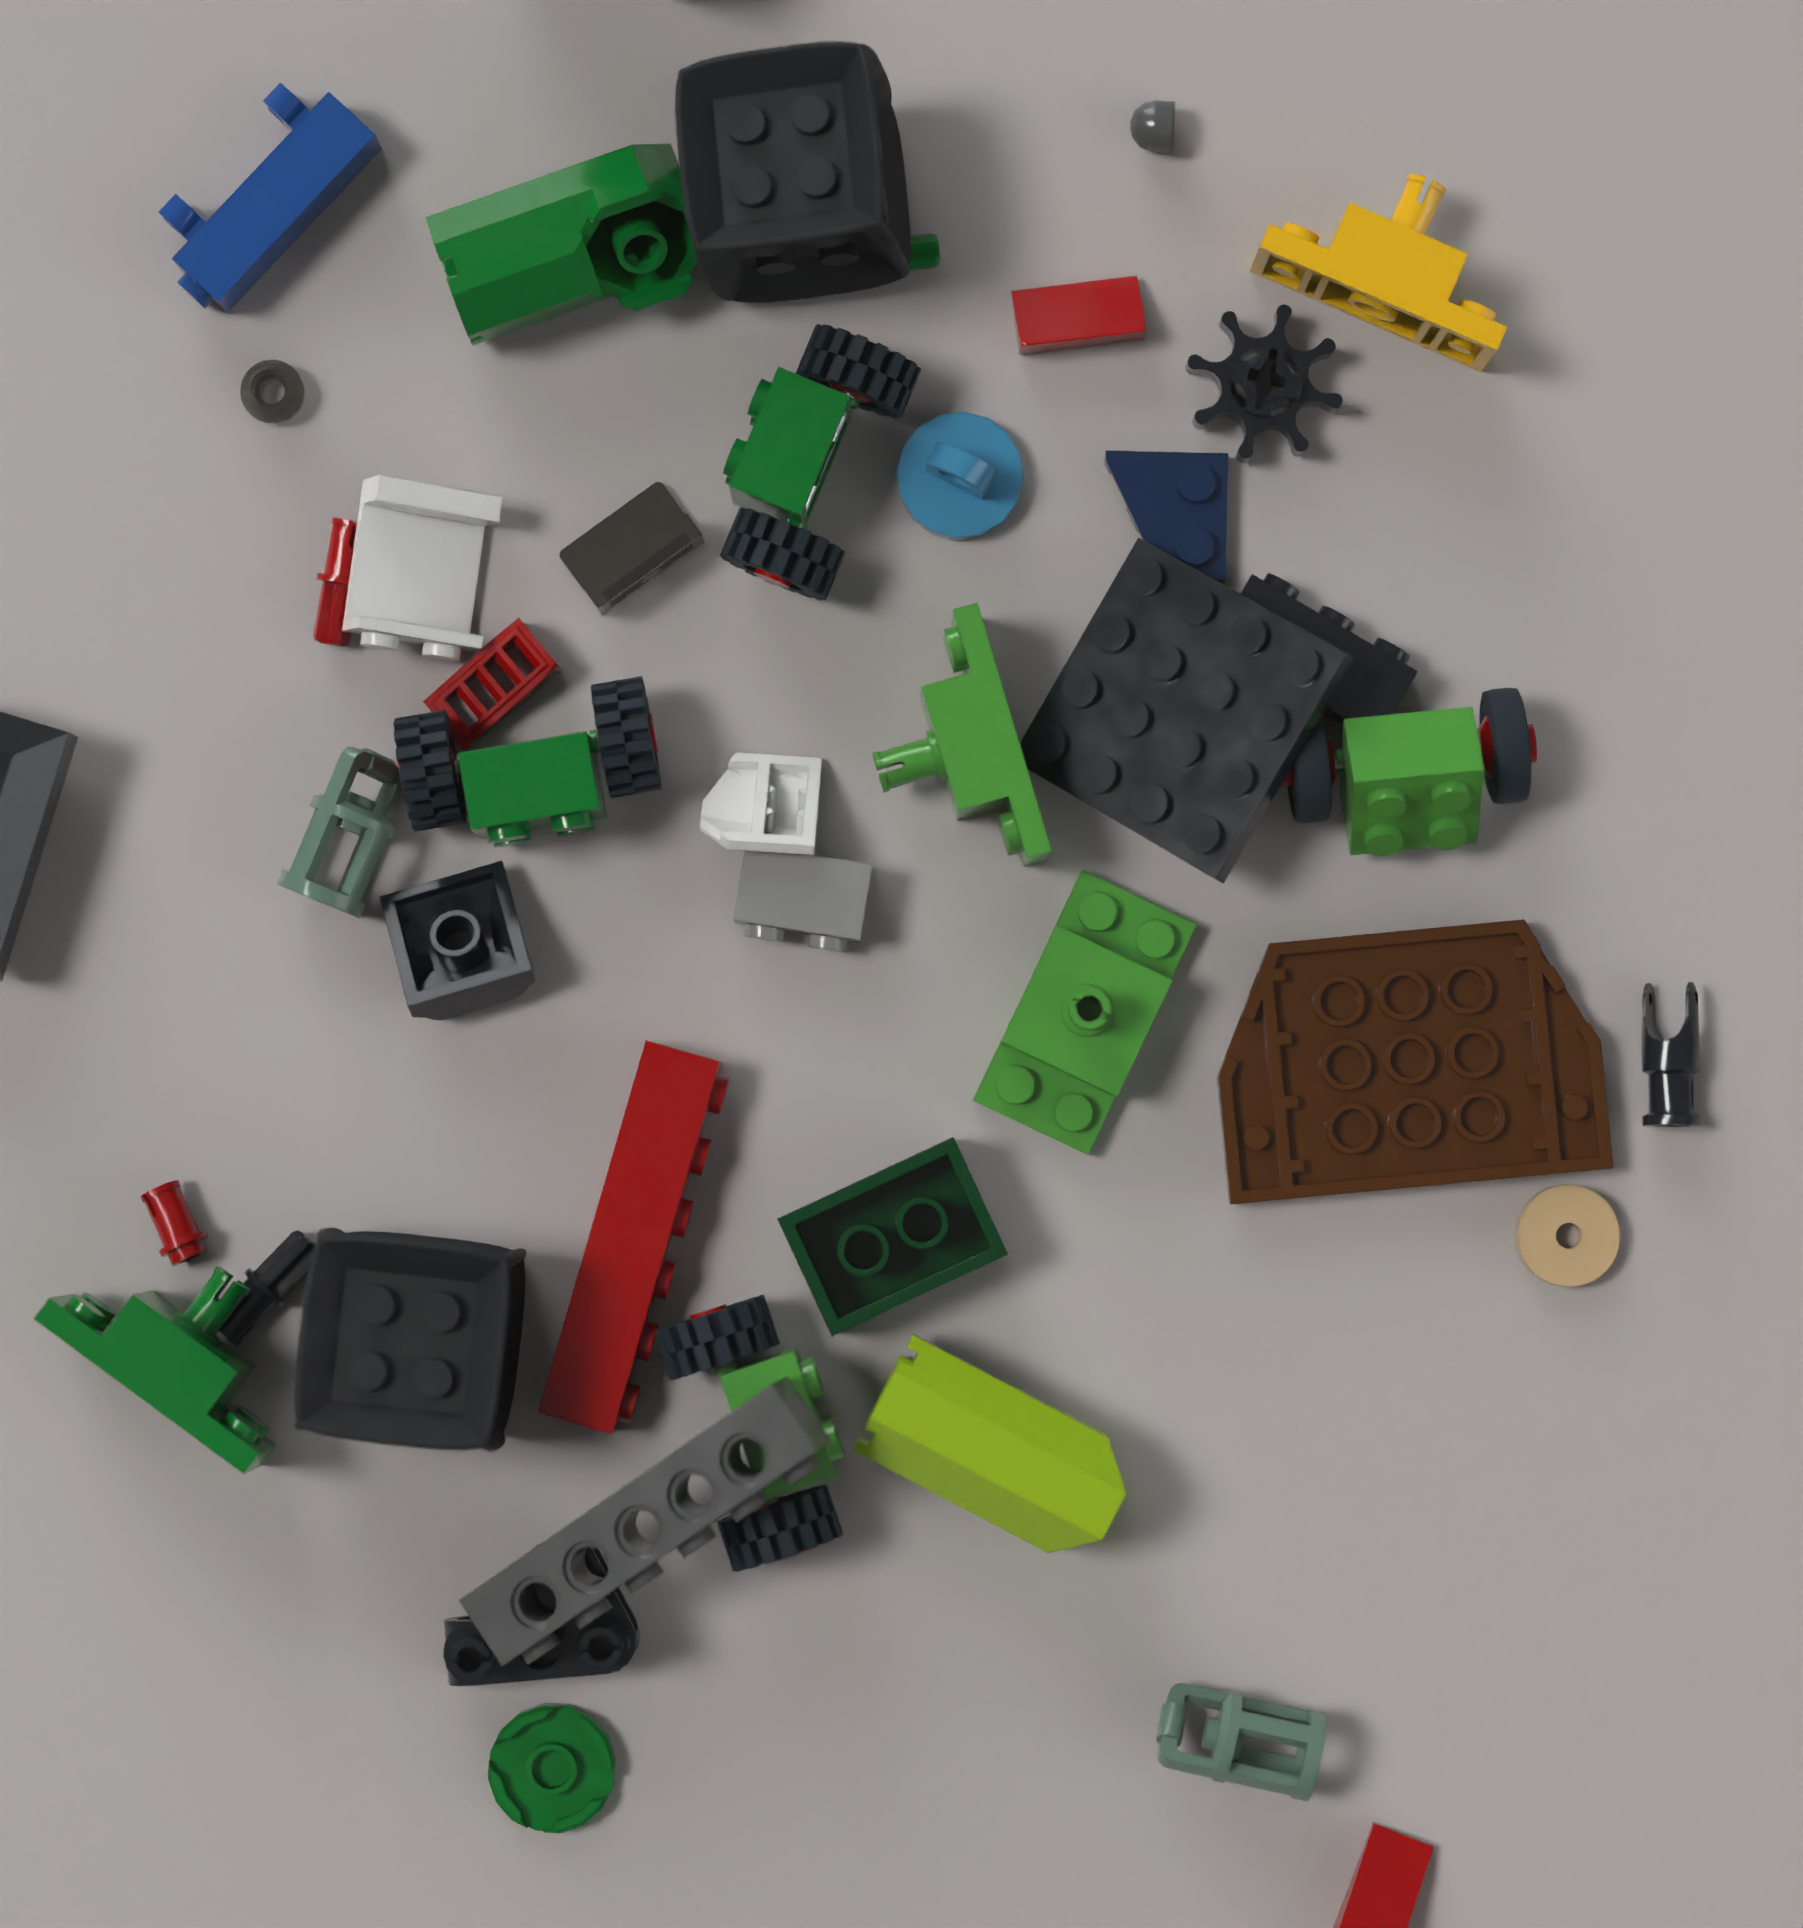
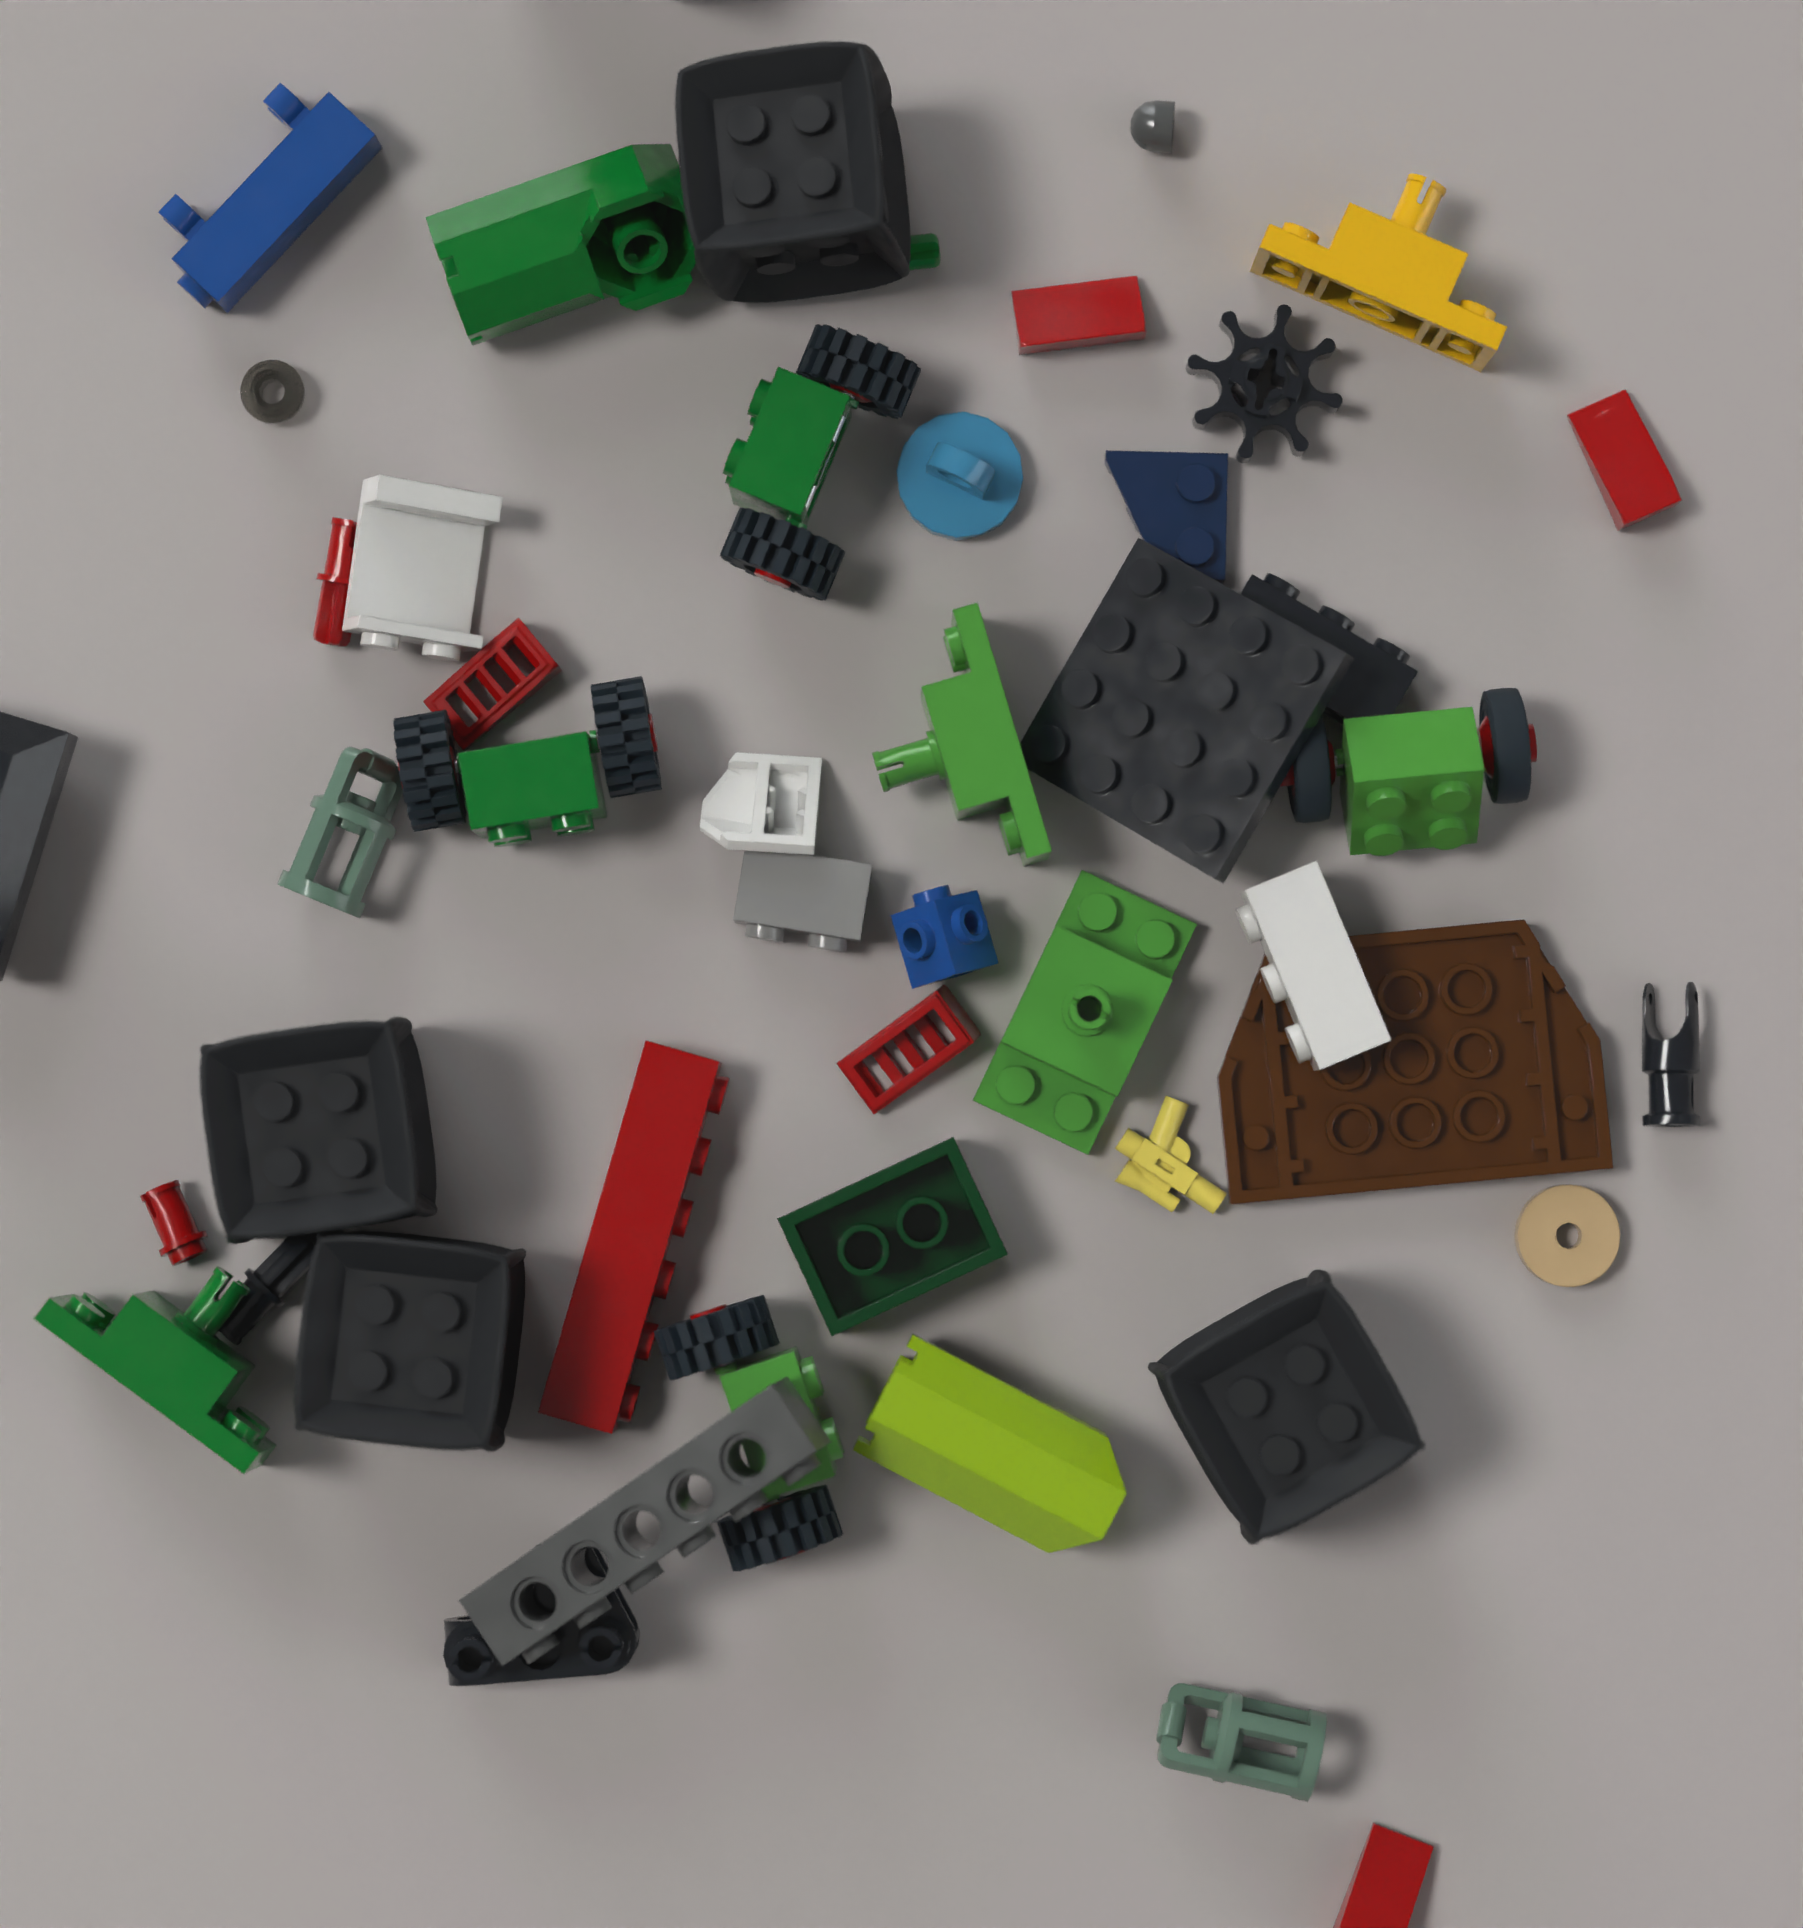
(317, 1129): none -> black piece
(458, 943): black slope -> none
(552, 1767): green tile -> none
(631, 547): clear smoke panel -> none
(943, 936): none -> blue brick
(952, 1015): none -> red slope
(1162, 1162): none -> light yellow piece
(1287, 1406): none -> black piece
(1312, 967): none -> white brick
(1623, 460): none -> red slope

